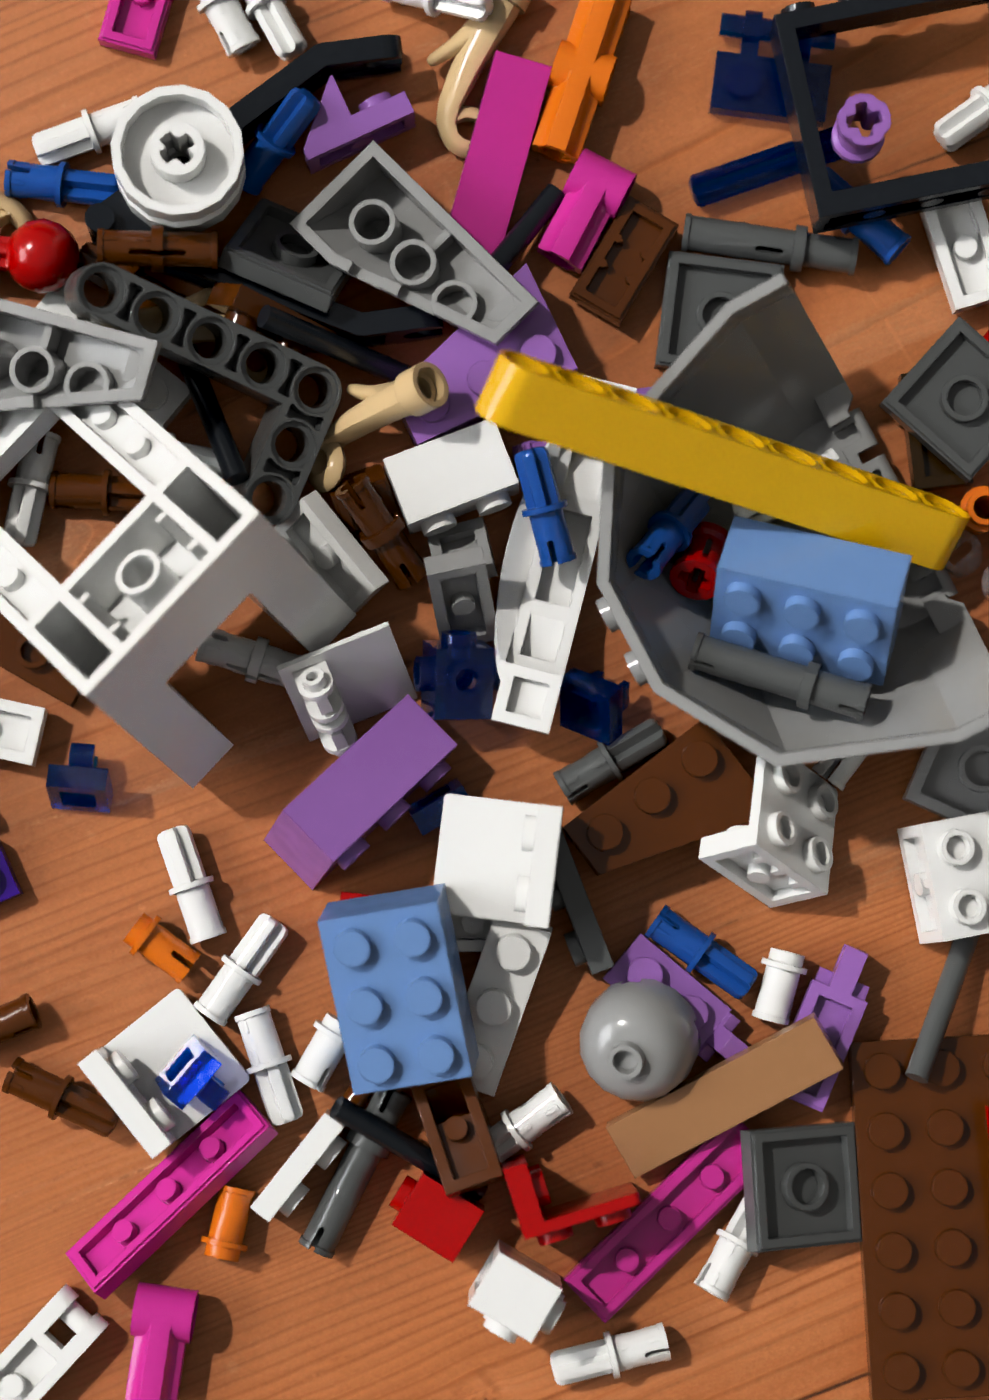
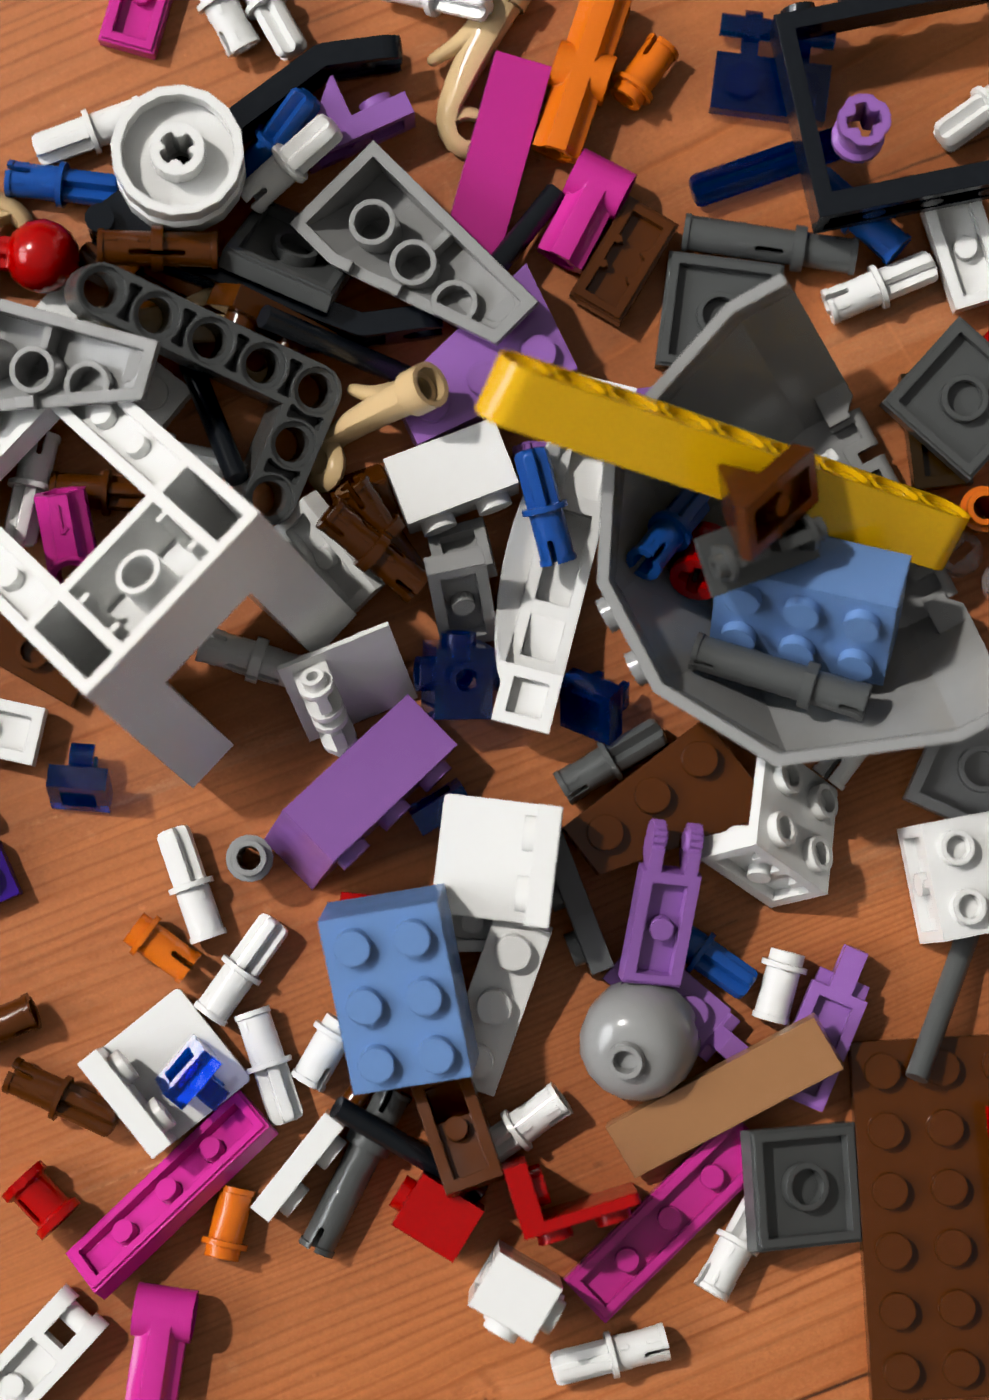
(41, 1199): none -> red bush
(65, 527): none -> dark pink piece
(235, 855): none -> light grey pin
(291, 162): none -> white axle
(372, 550): none -> reddish brown pin
(644, 72): none -> orange pin
(662, 909): none -> medium lavender hinge
(727, 571): none -> dark grey hinge
(767, 502): none -> reddish brown slope
(879, 286): none -> white axle

